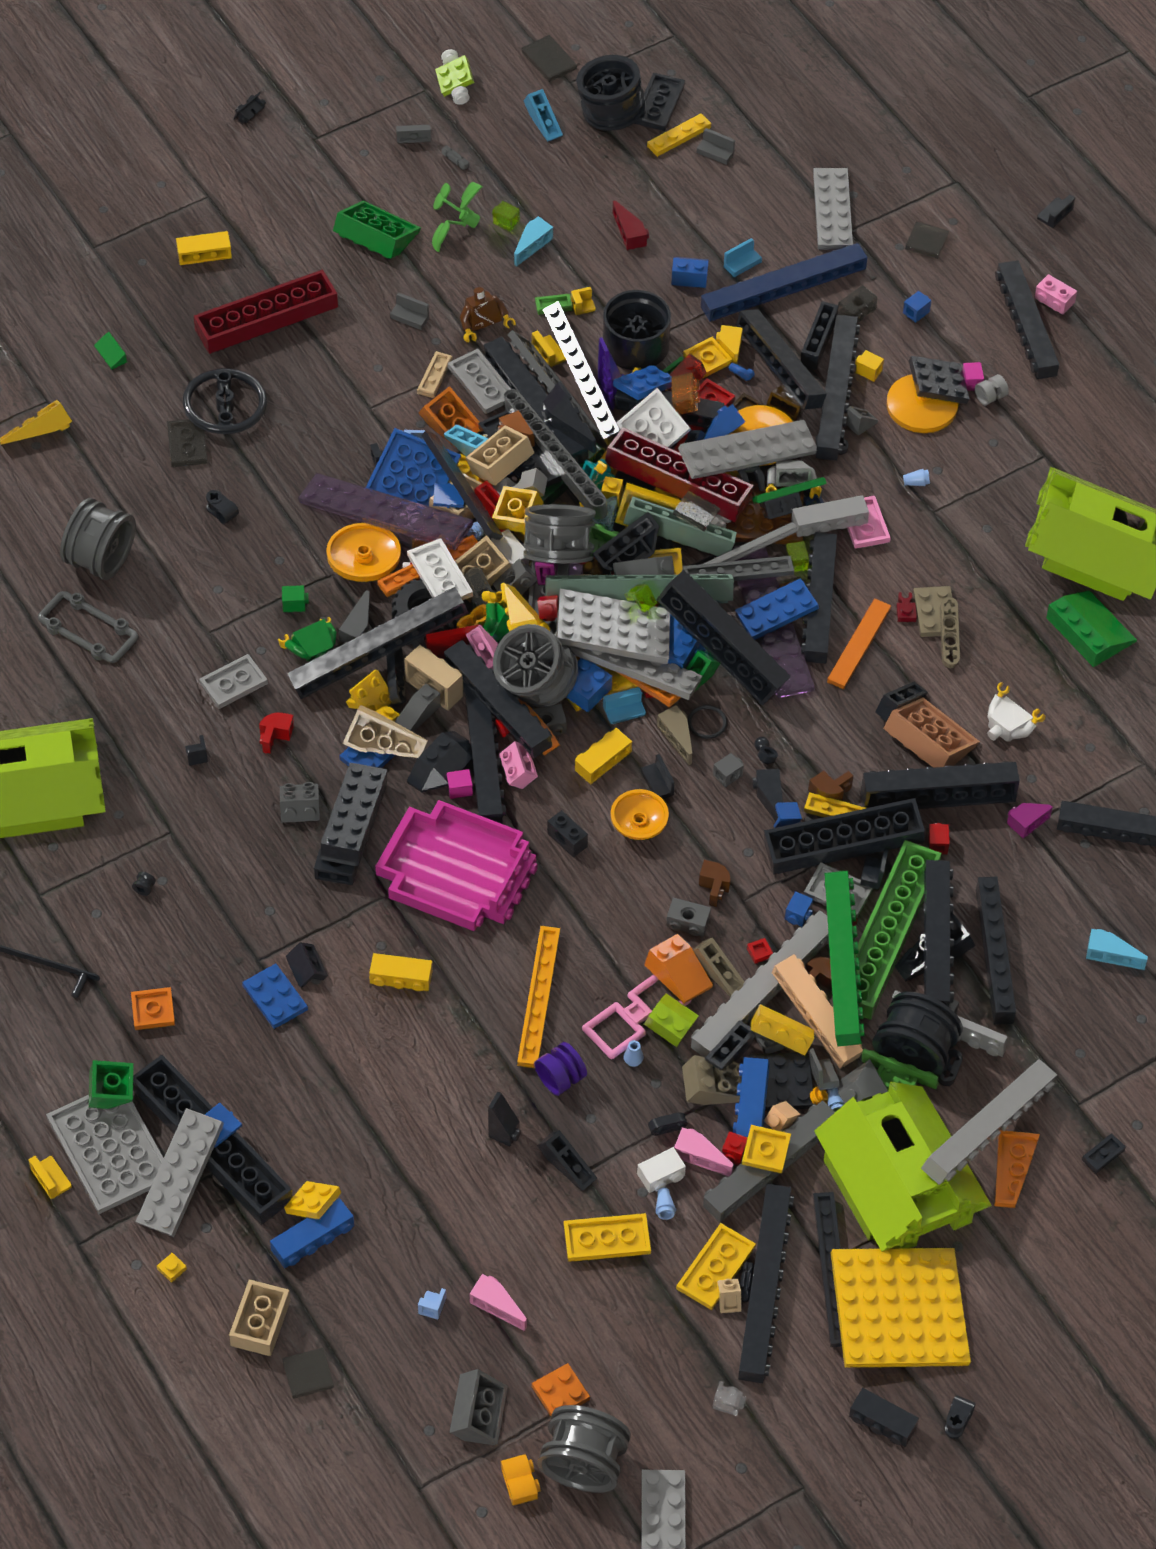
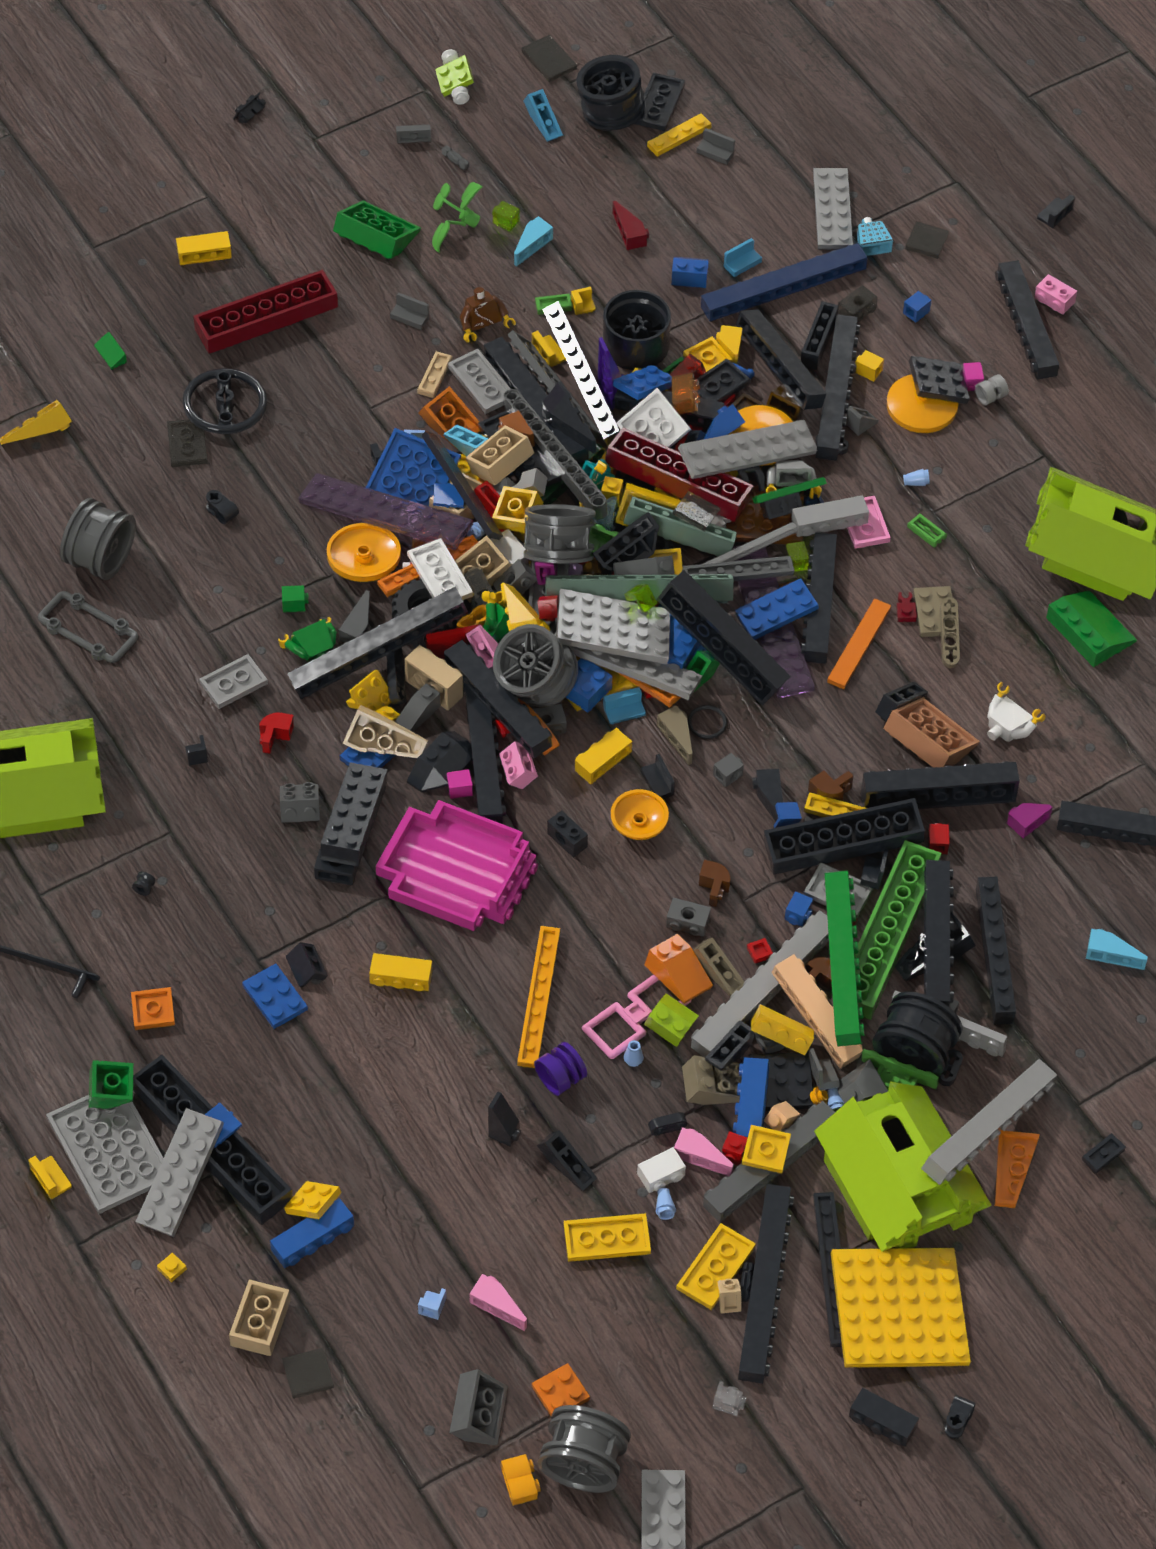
(722, 382): none -> black tile
(766, 754): black plate -> none
(874, 237): none -> medium azure torso
(924, 531): none -> bright green tile

